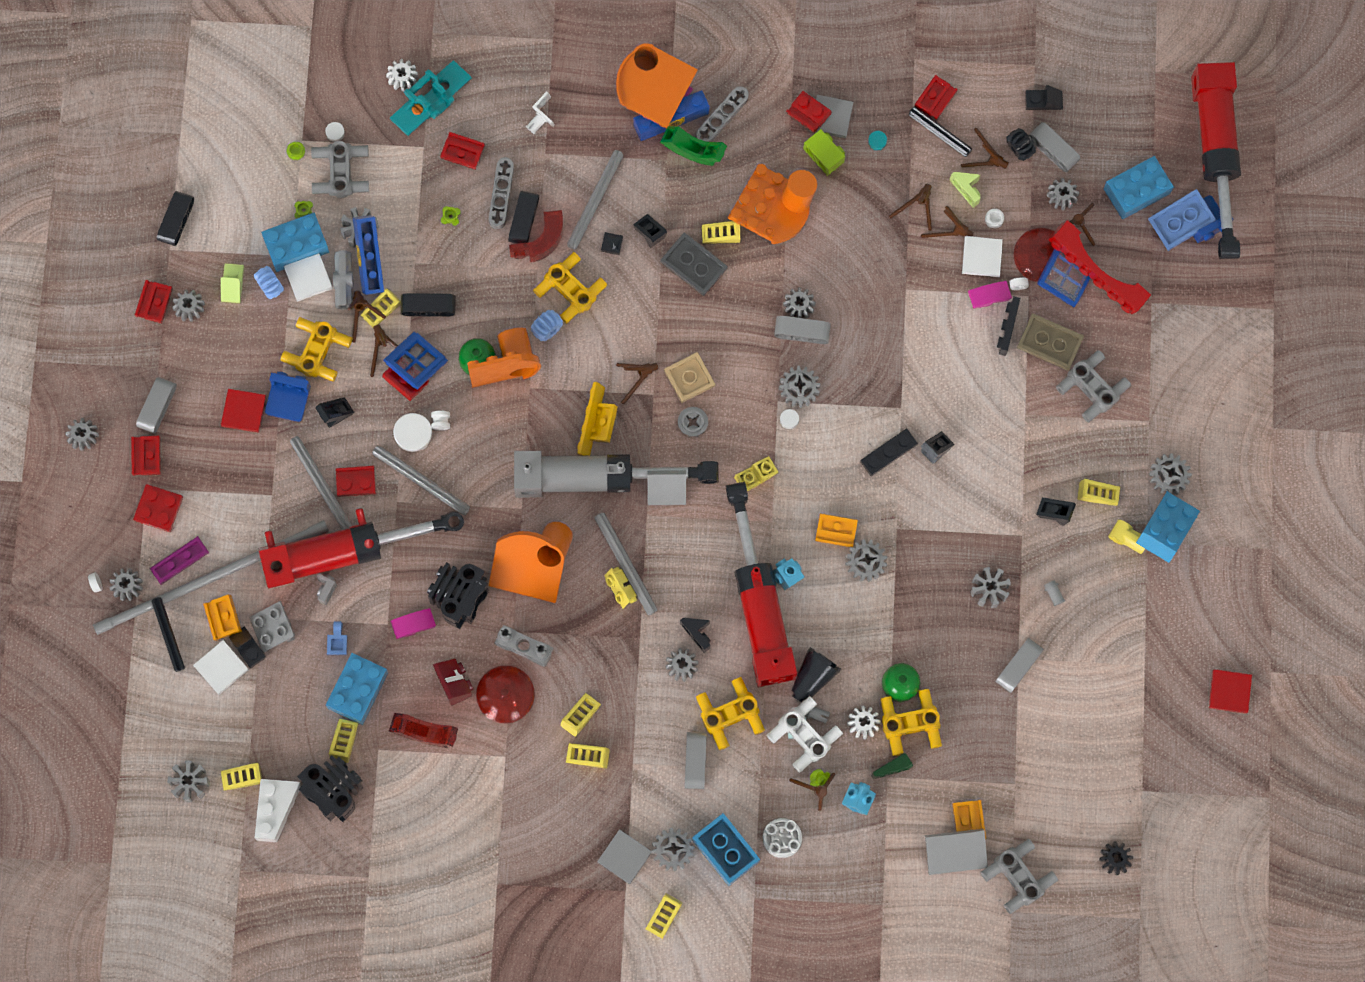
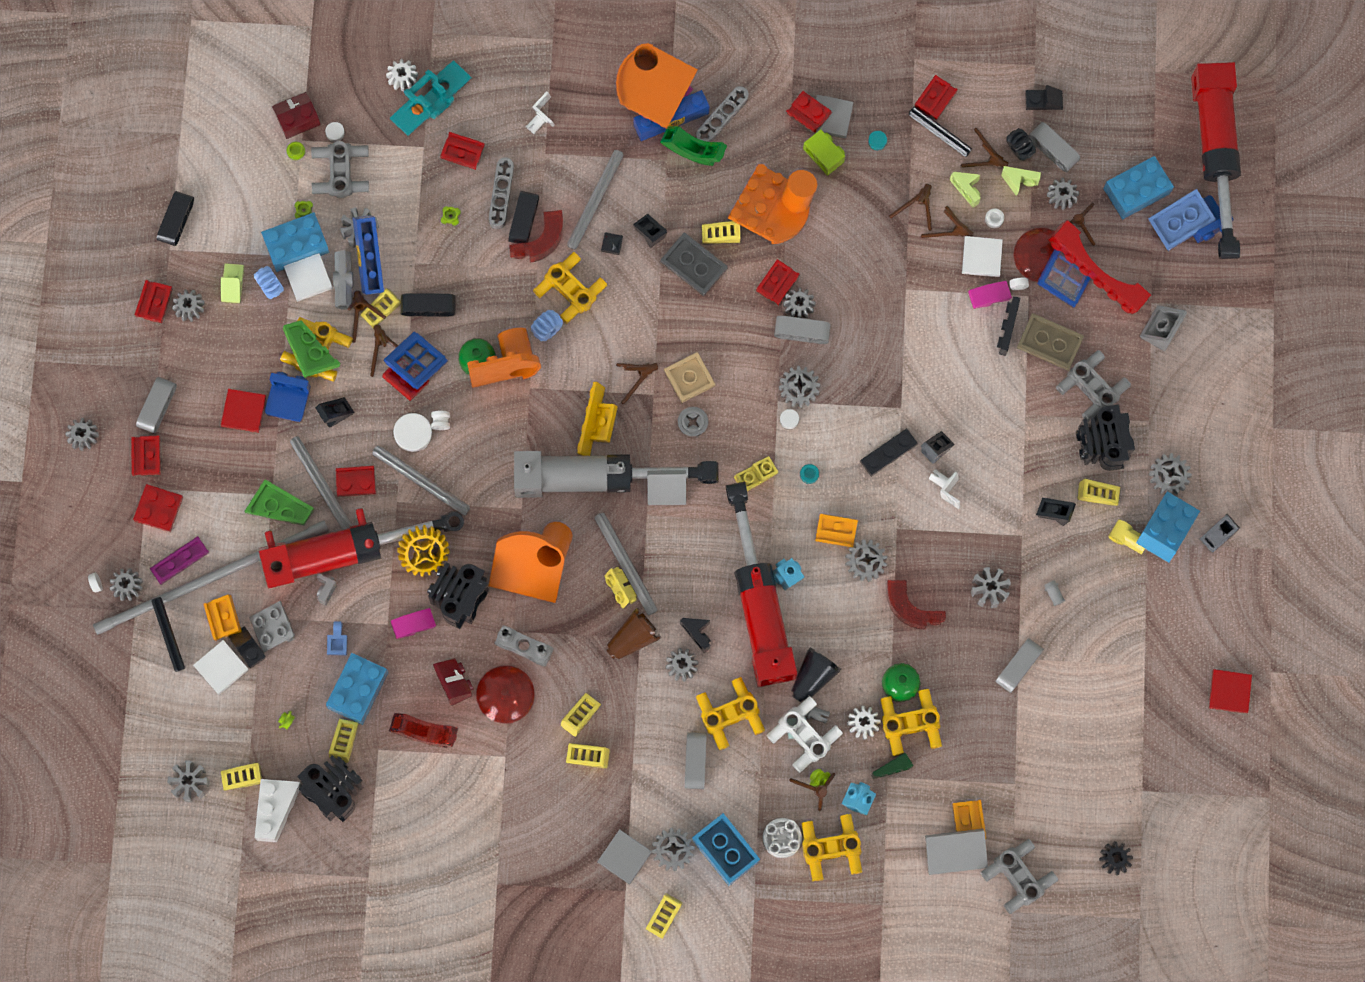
(278, 505): none -> bright green wing
(286, 720): none -> lime plate
(296, 115): none -> dark red slope
(307, 350): none -> bright green wing
(415, 563): none -> yellow gear
(632, 636): none -> reddish brown cone
(777, 282): none -> red plate
(809, 474): none -> teal tile
(831, 847): none -> yellow piece
(903, 609): none -> clear red arch
(946, 484): none -> white bracket
(1015, 176): none -> yellowish green slope
(1106, 438): none -> black piece
(1162, 326): none -> light grey slope
(1220, 533): none -> slope

